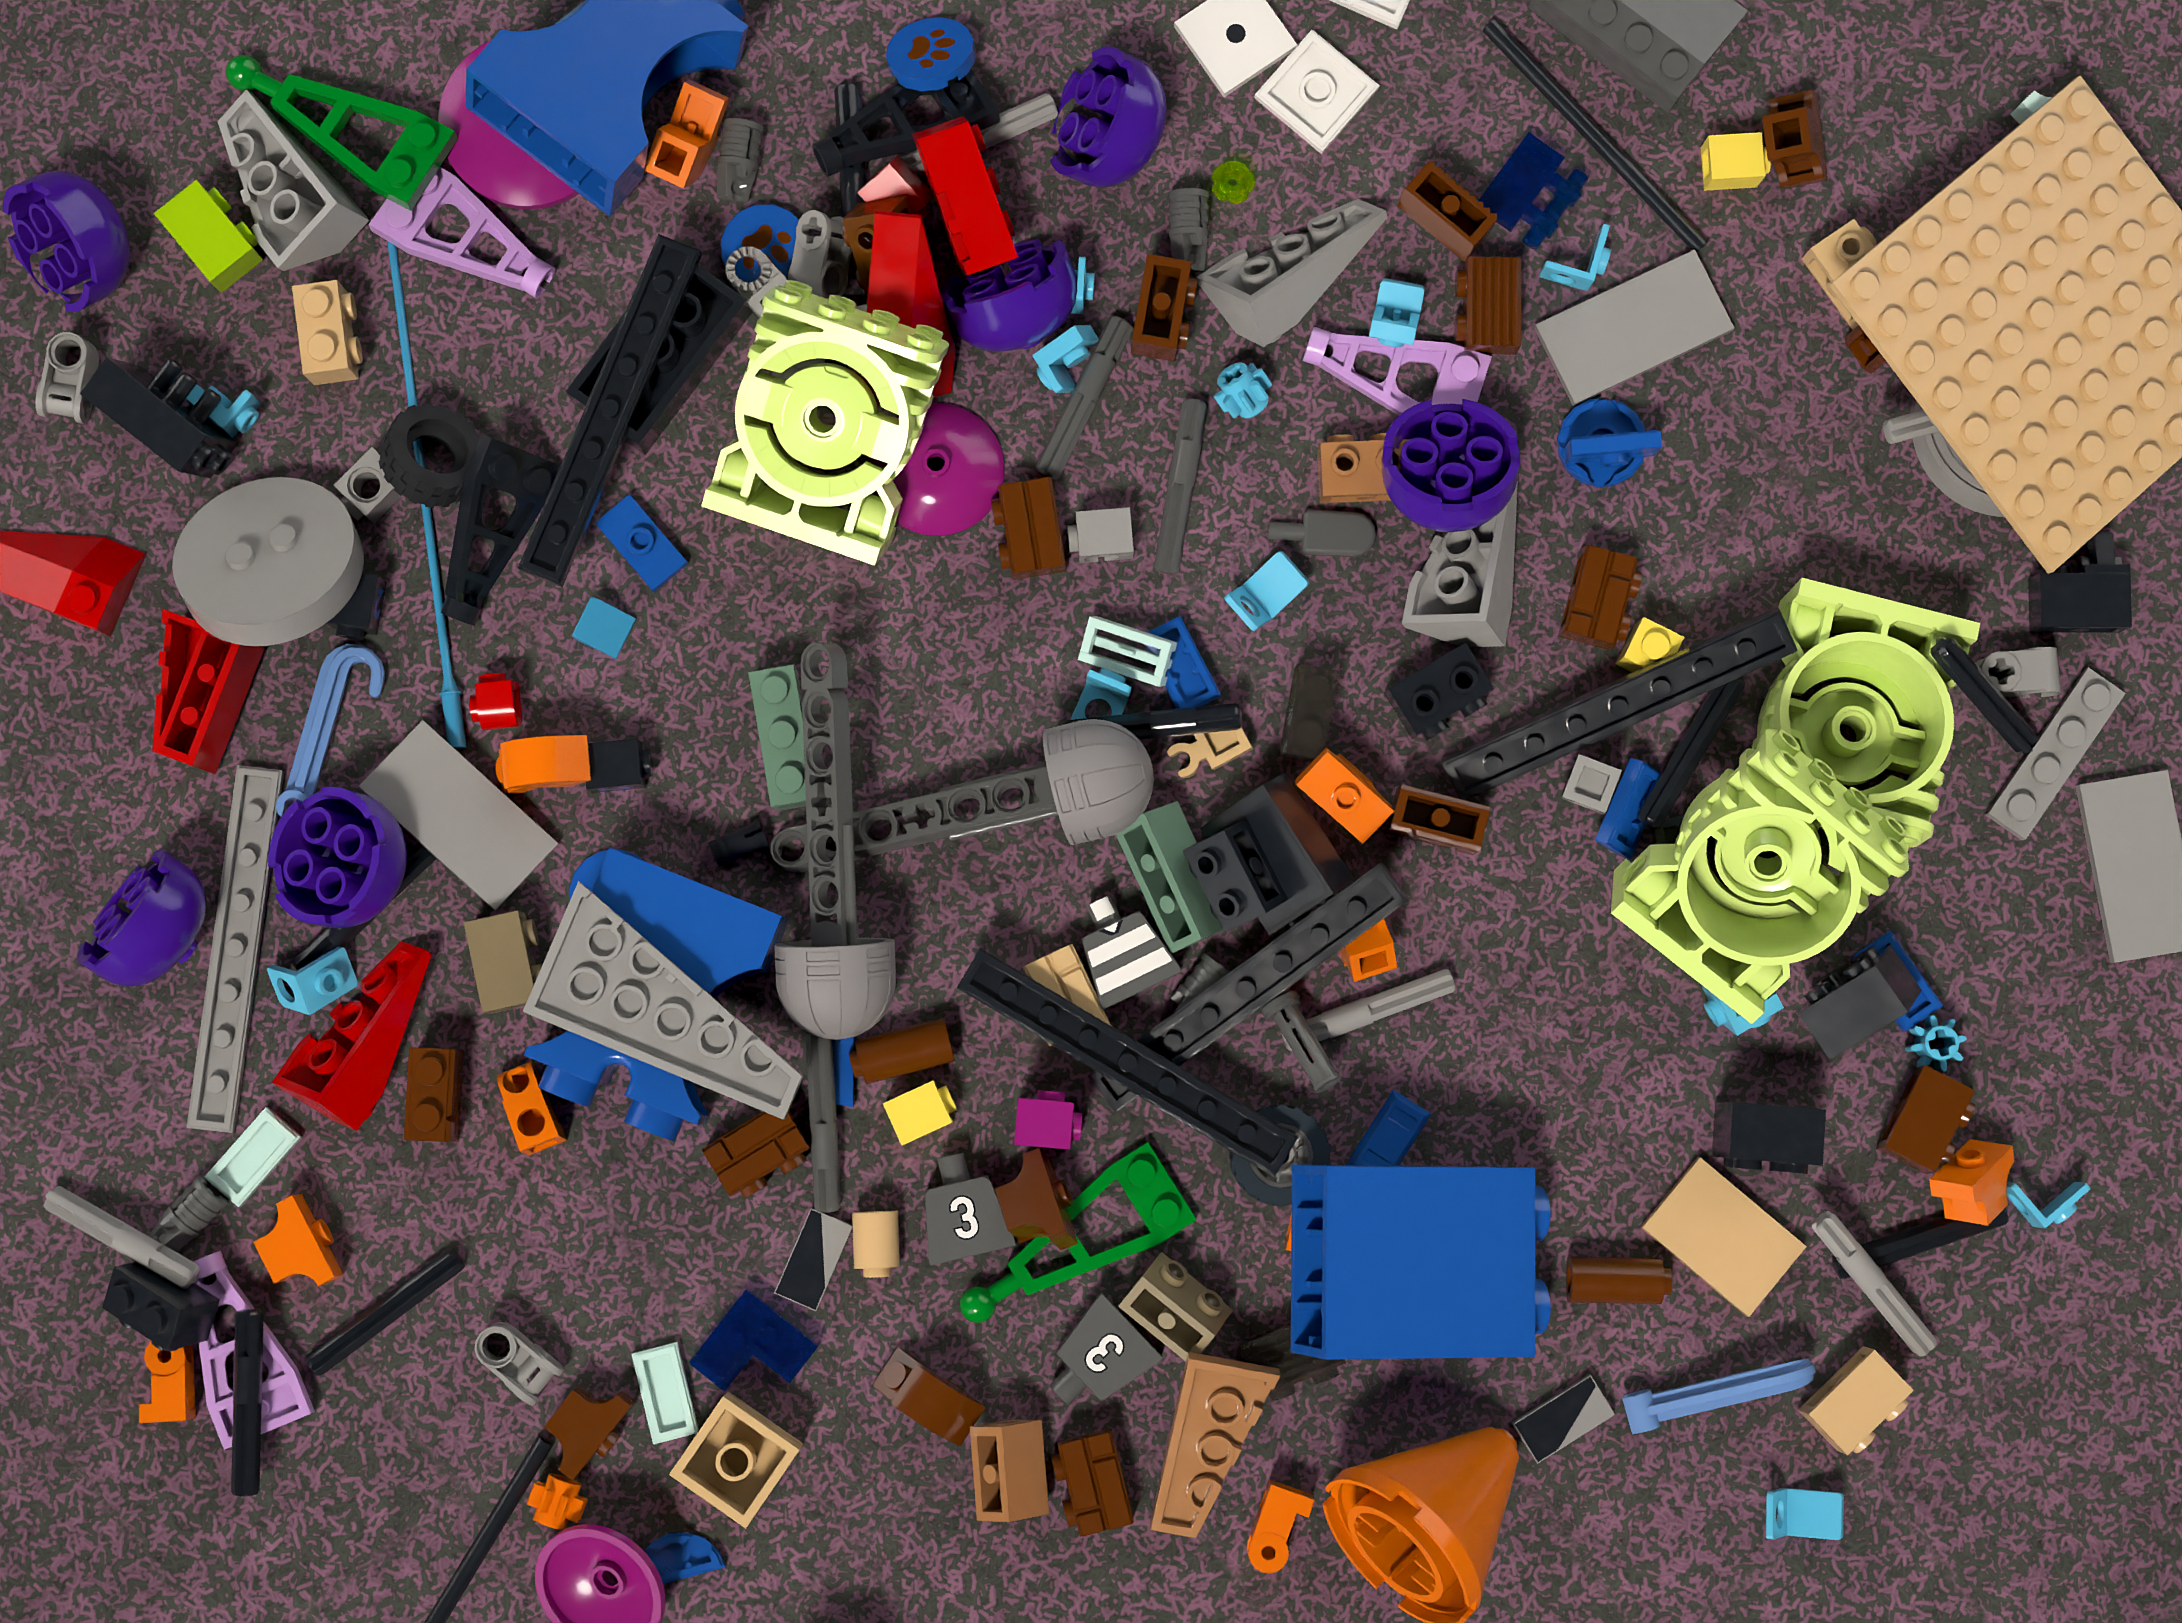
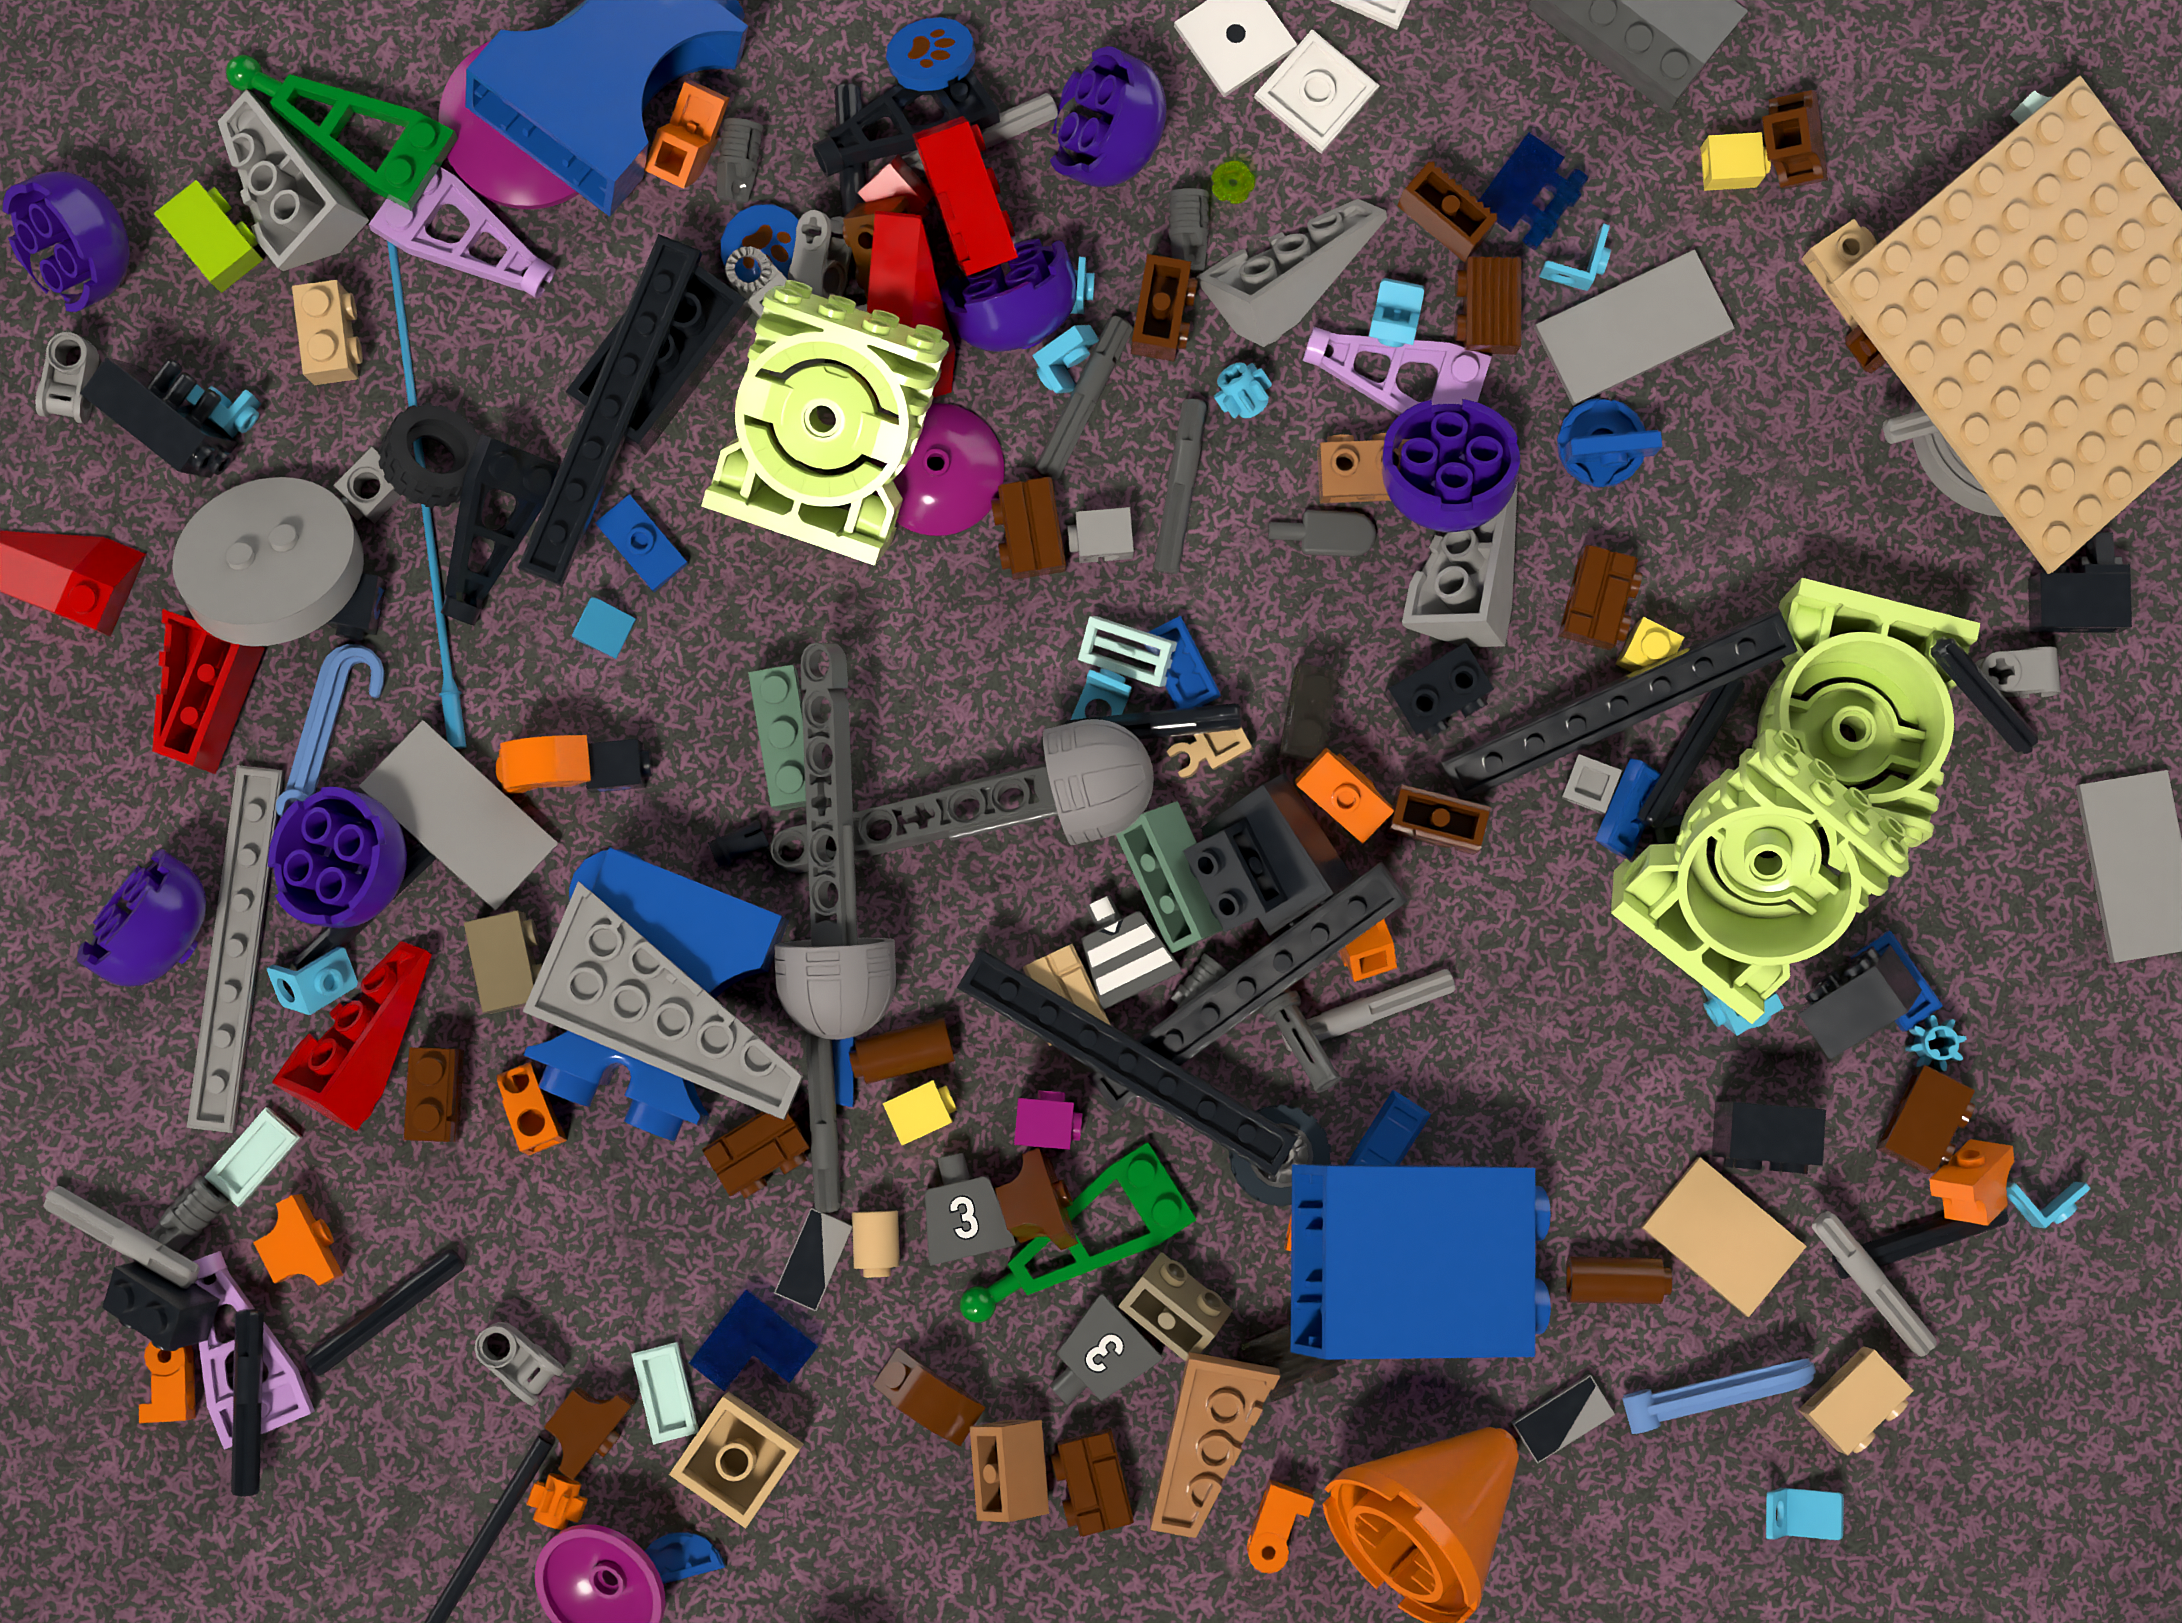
(496, 702): red plate -> none
(1268, 591): medium azure bracket -> none
(1595, 136): black piece -> none
(2055, 754): light grey plate -> none

